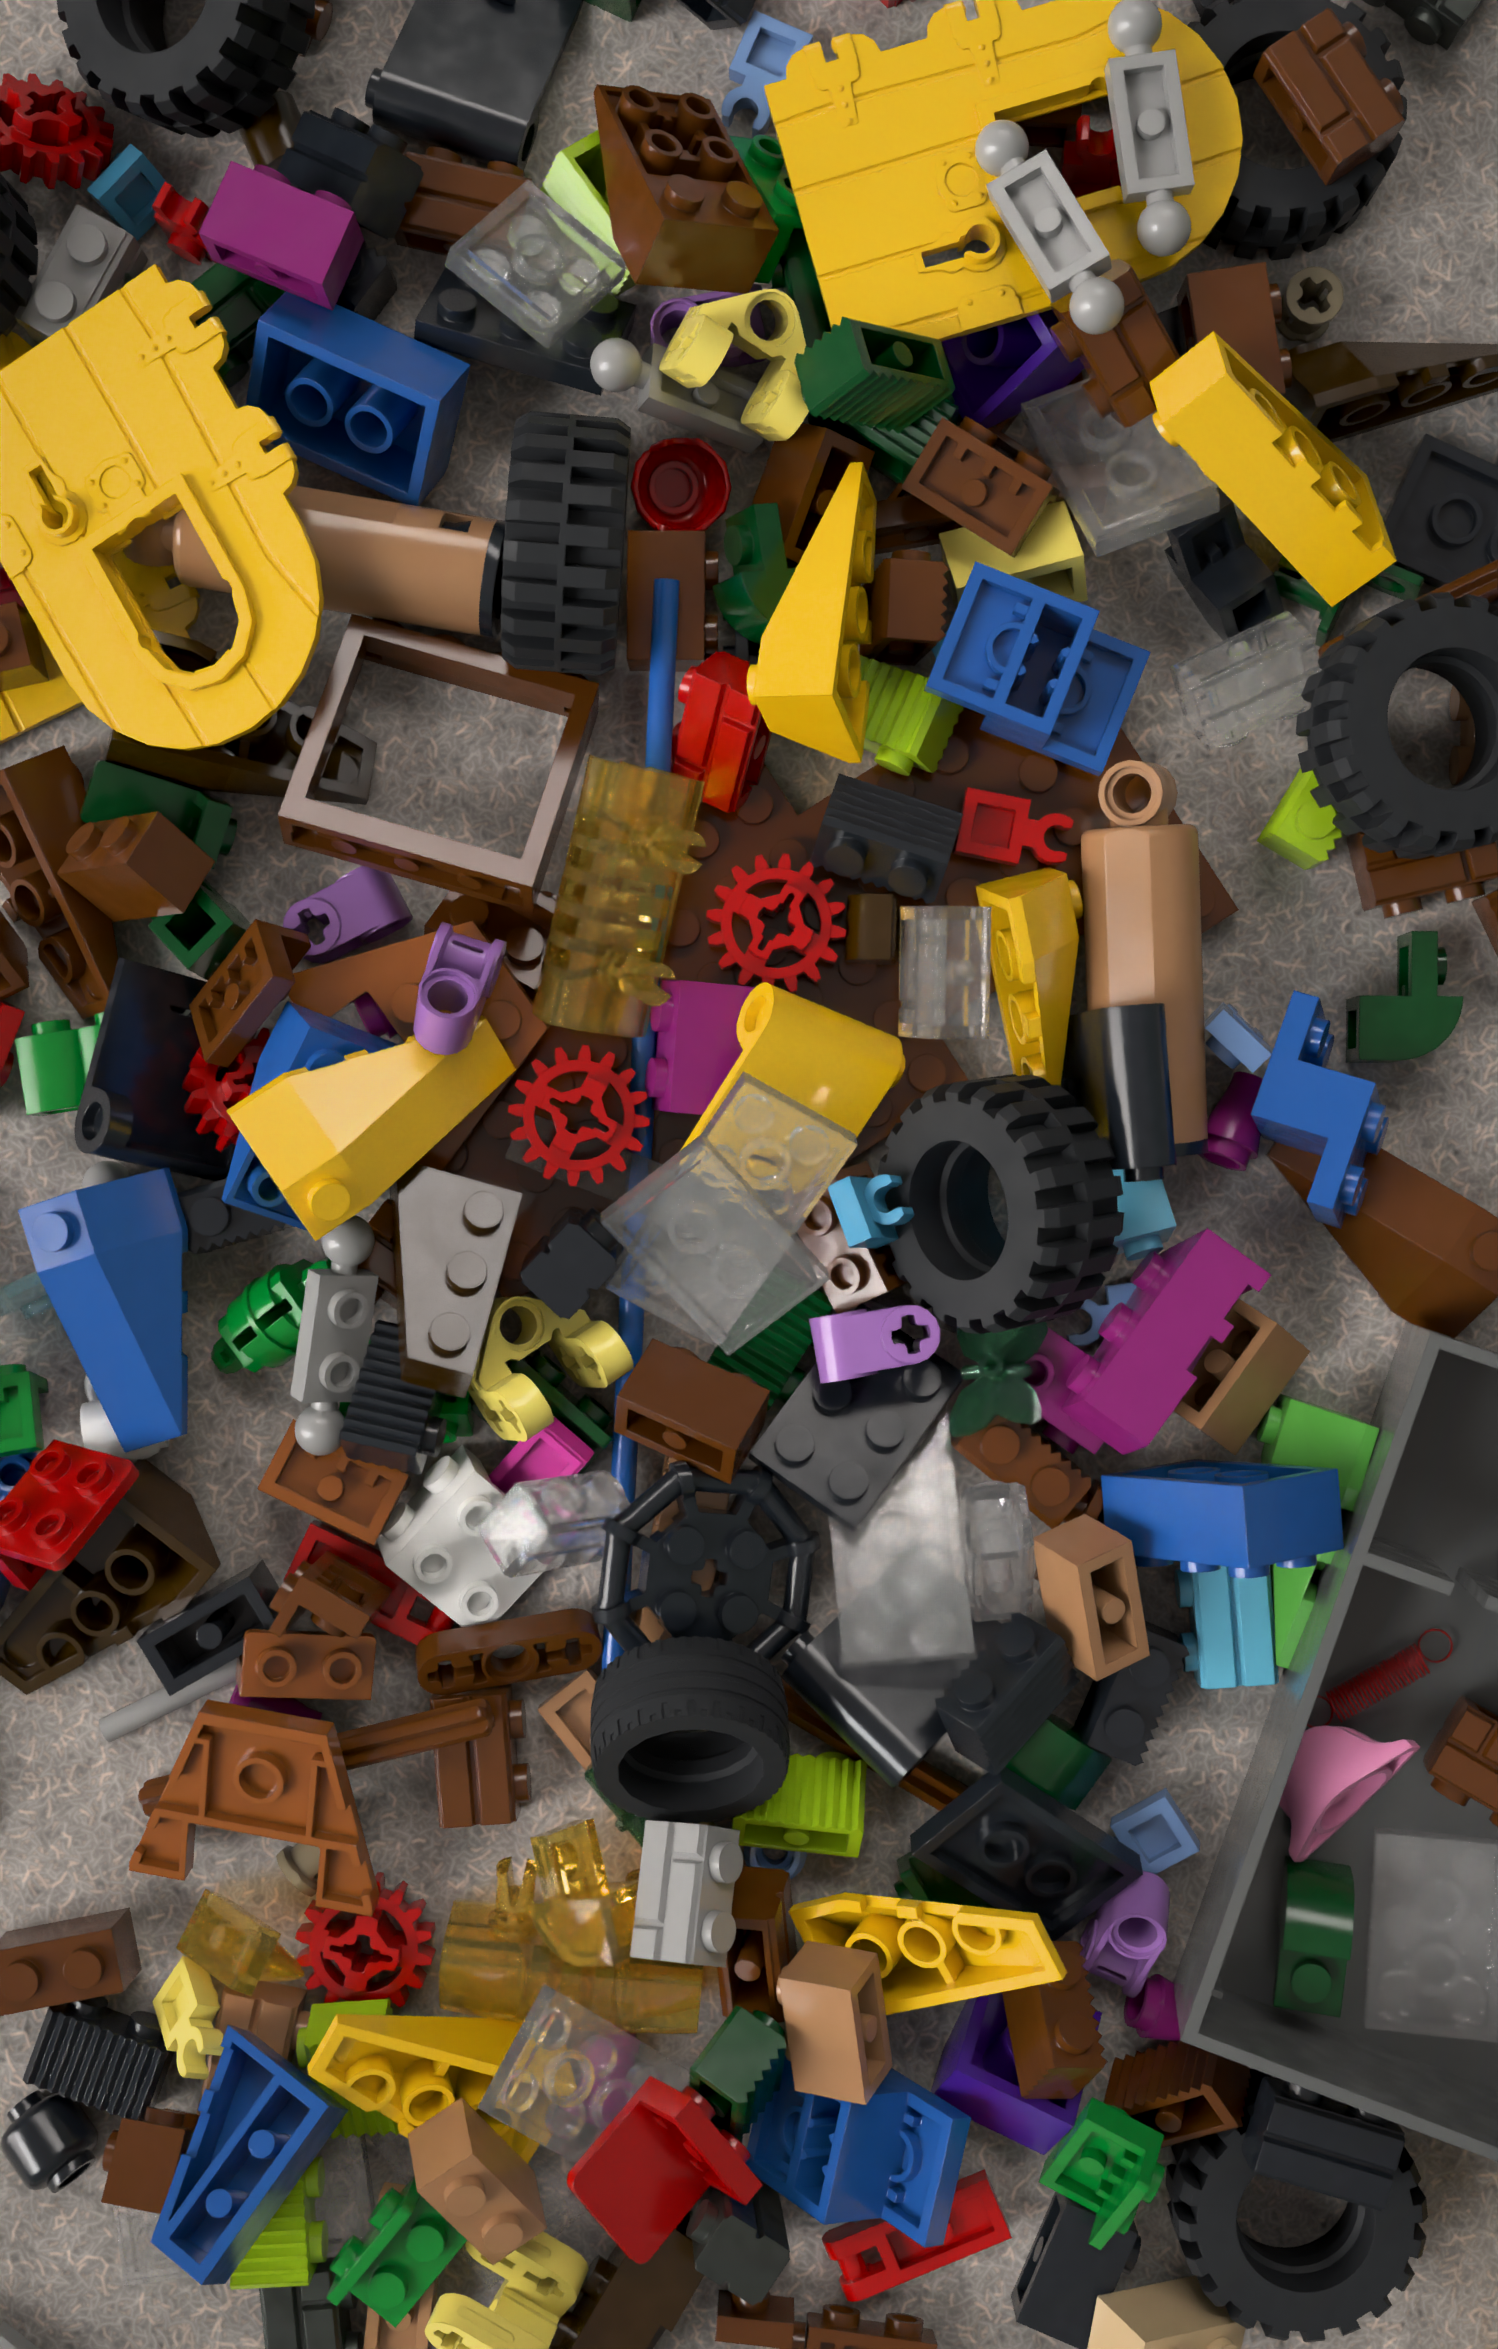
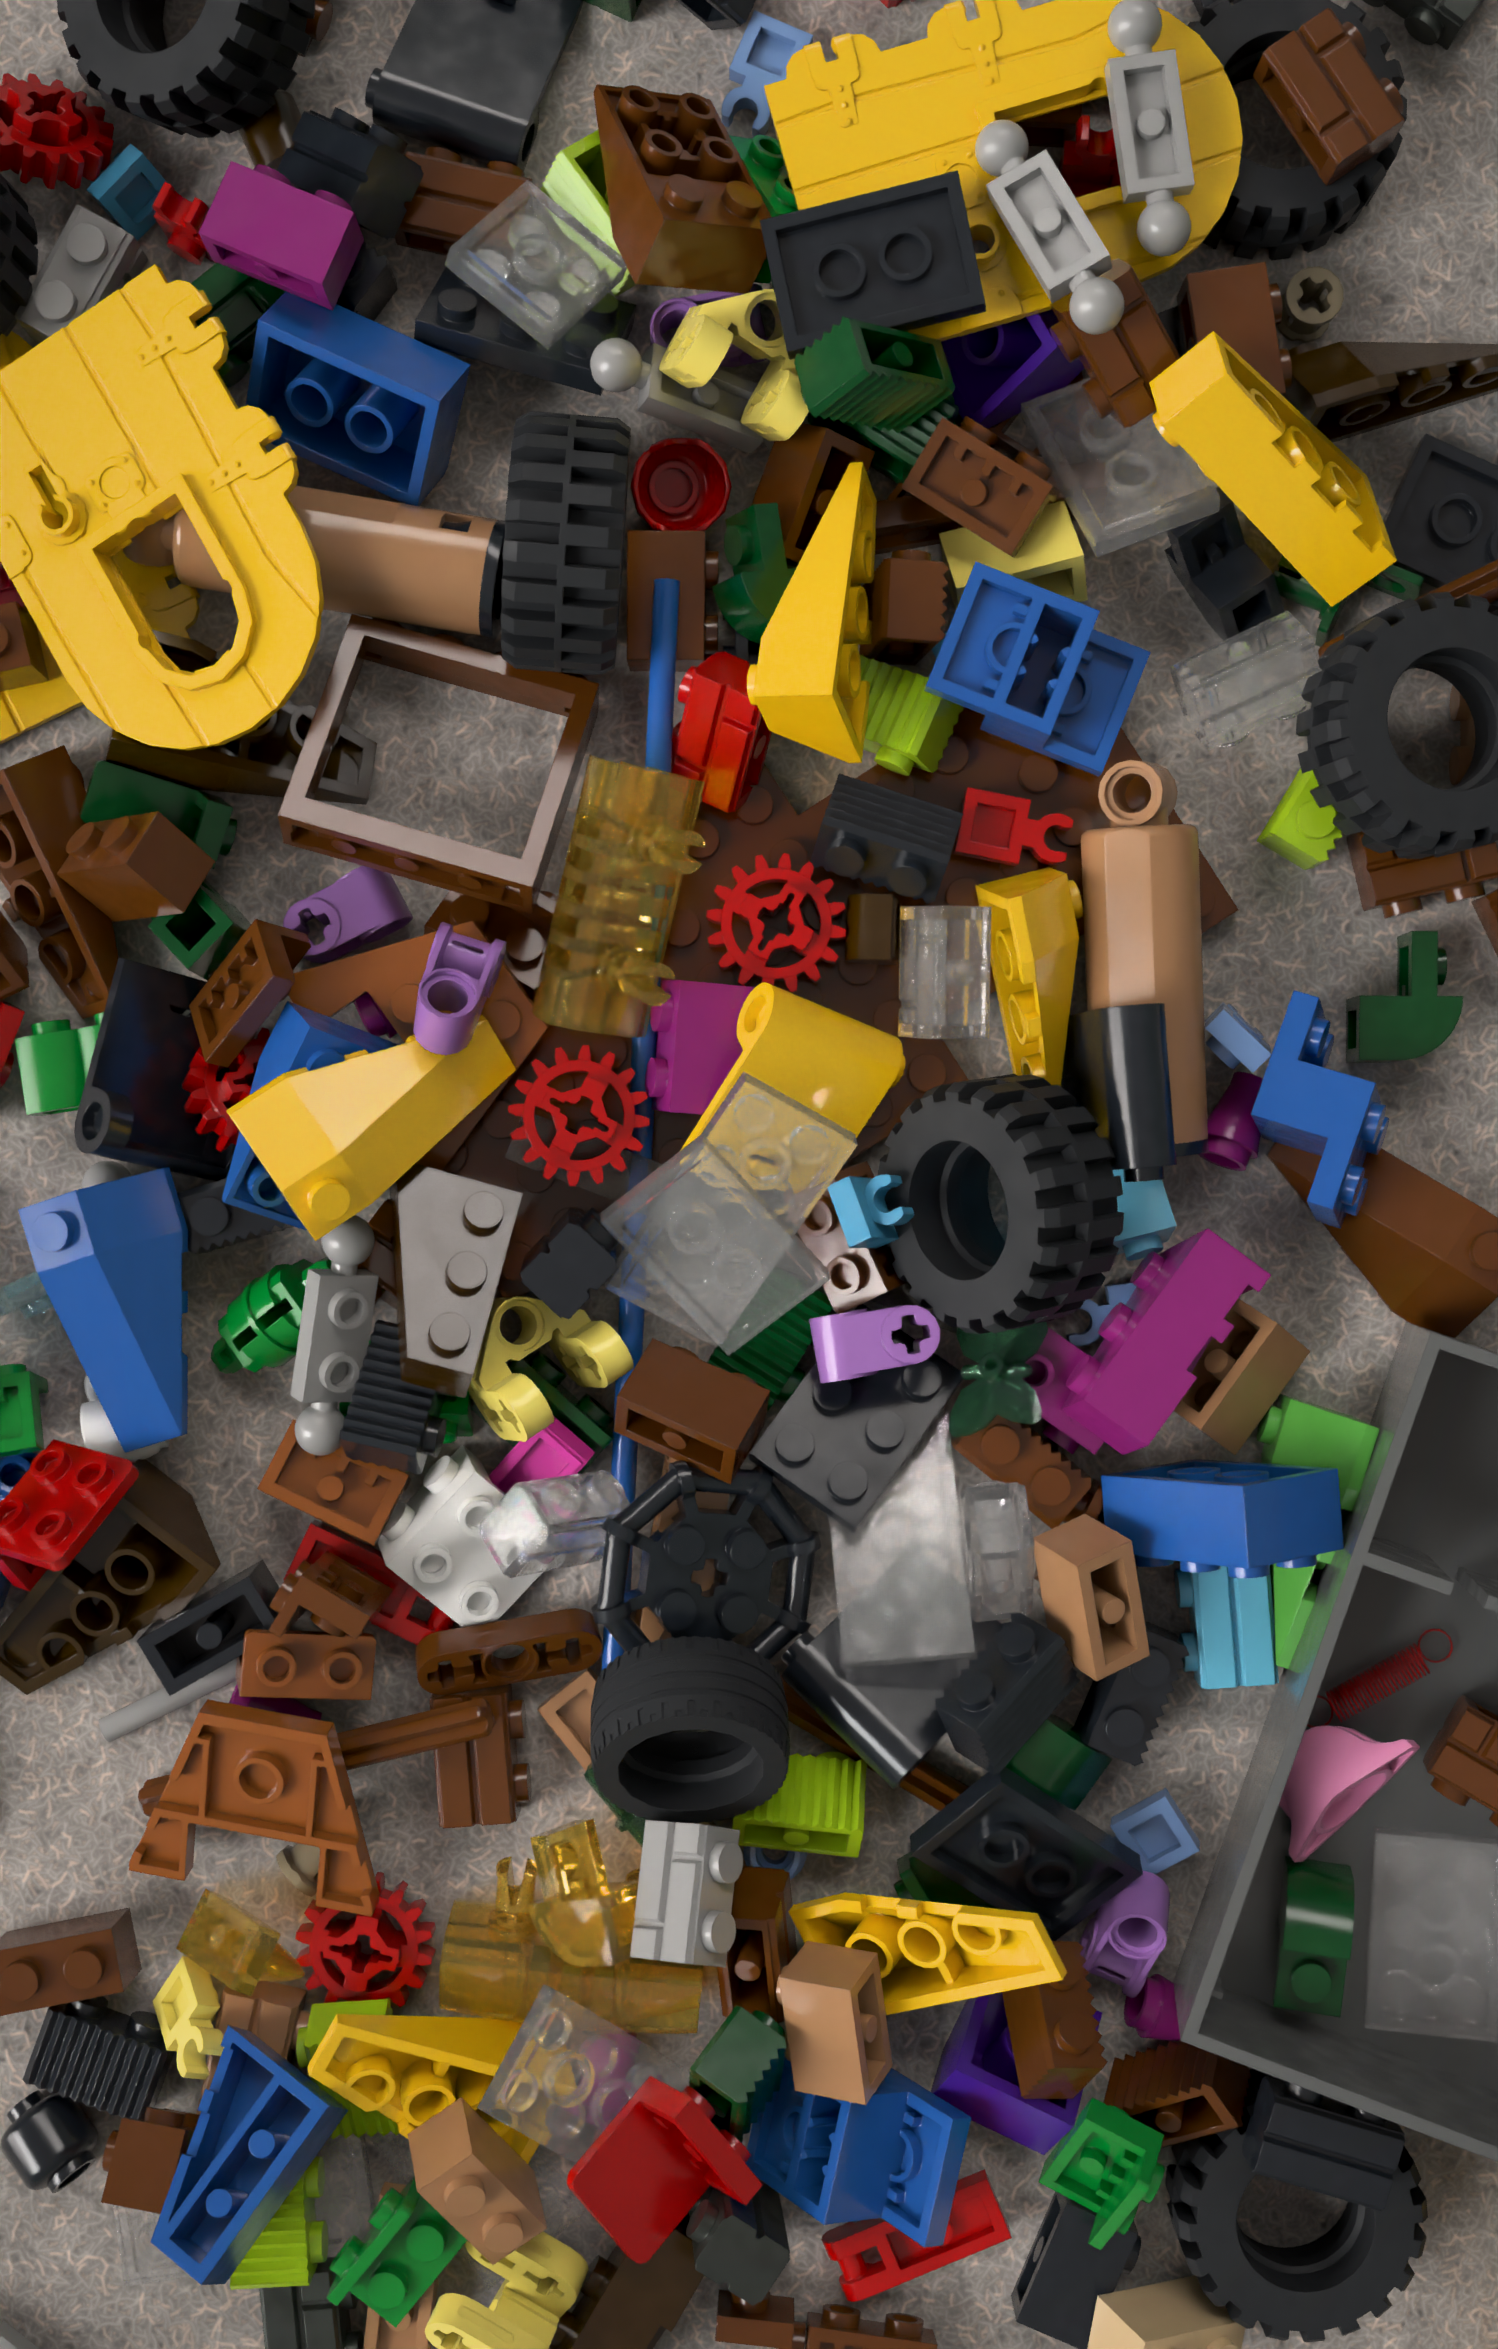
(877, 258): none -> black plate

